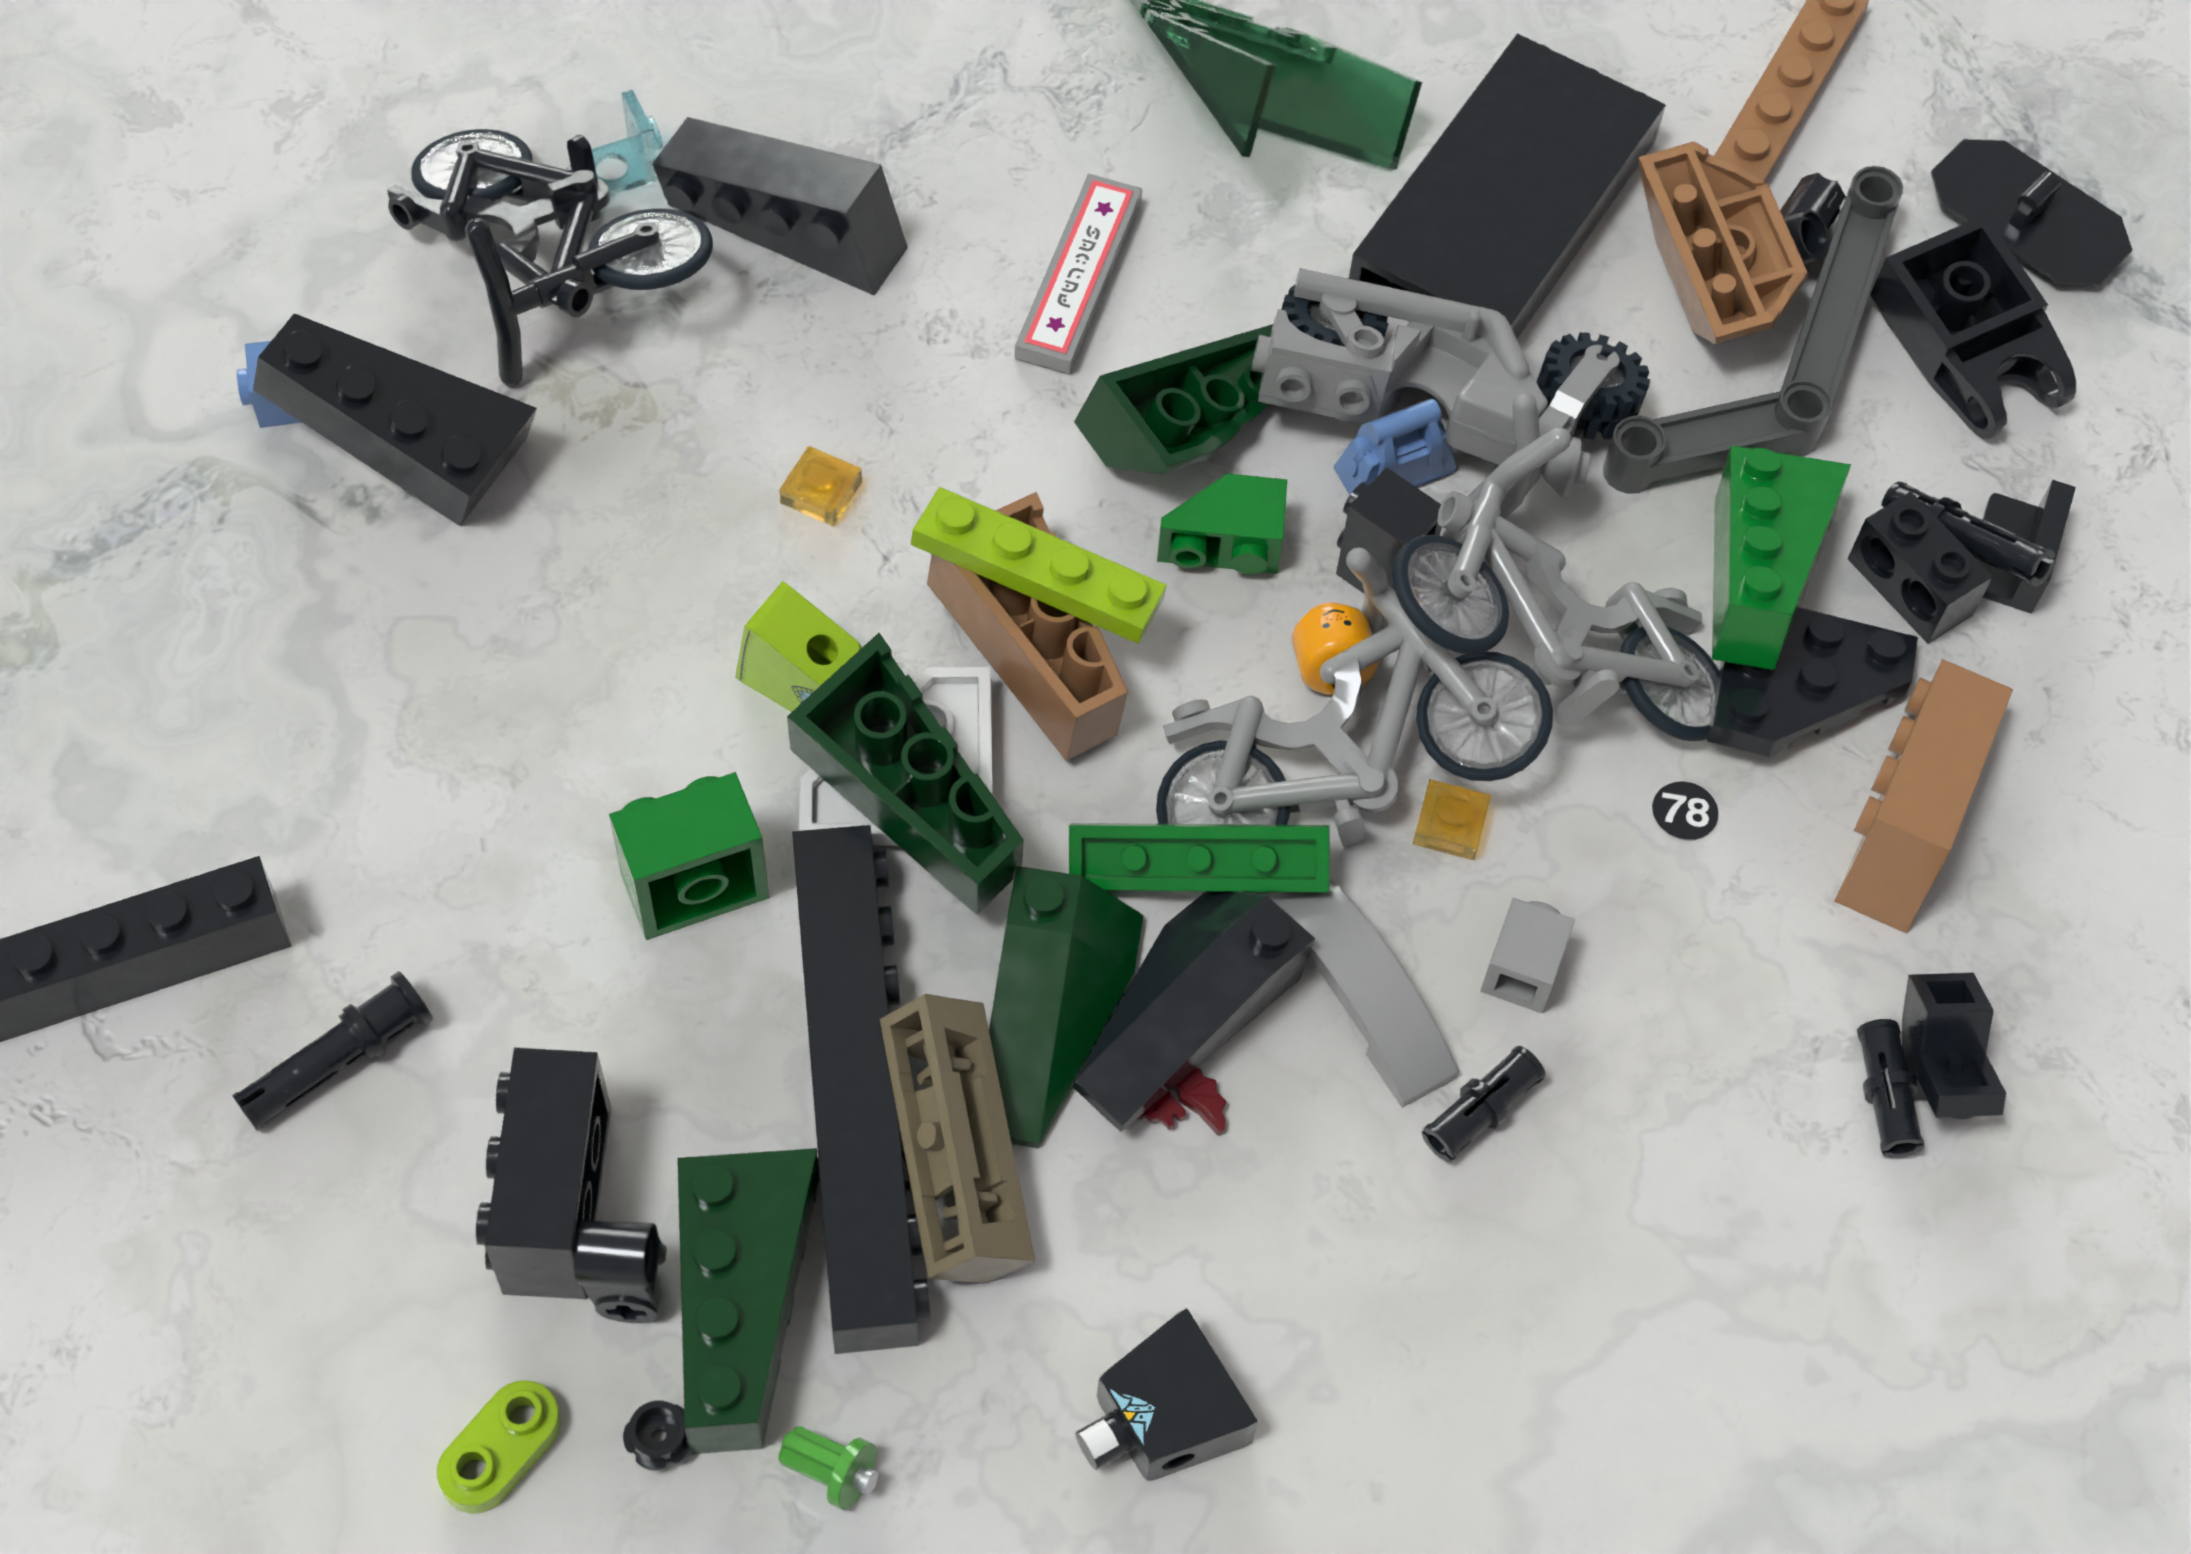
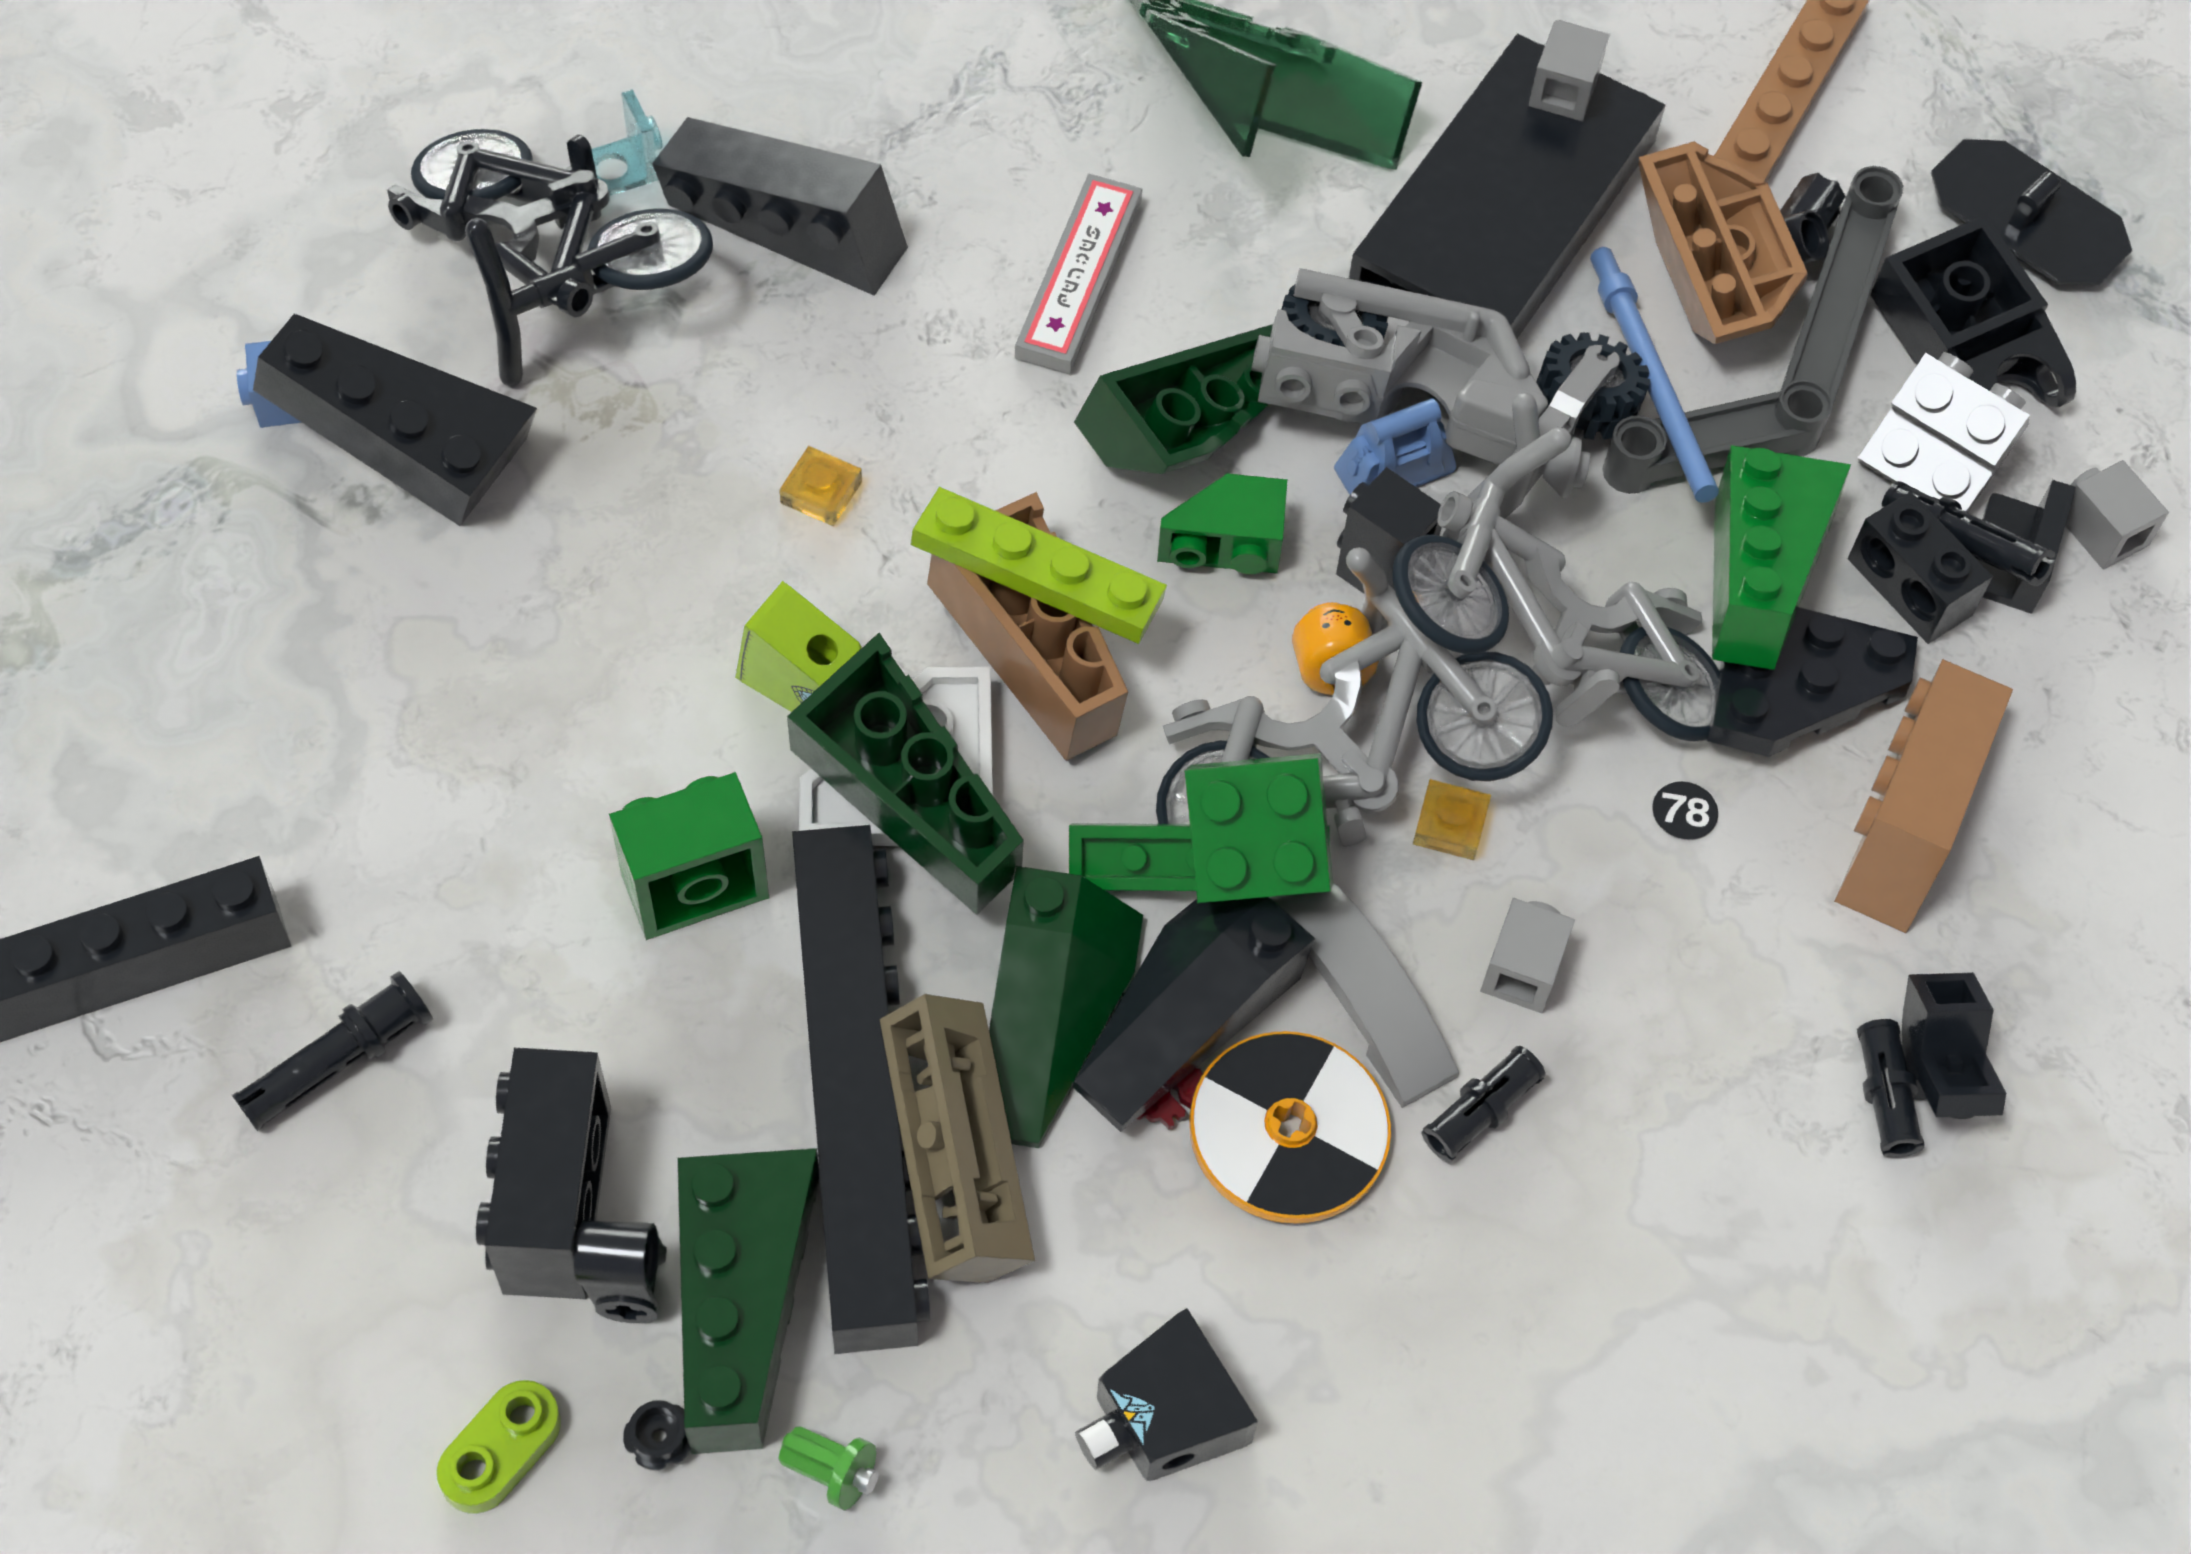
(1259, 828): none -> green brick
(1320, 1166): none -> piece
(1568, 70): none -> light grey panel
(1620, 299): none -> medium blue bar
(1946, 431): none -> plate
(2113, 513): none -> light grey brick

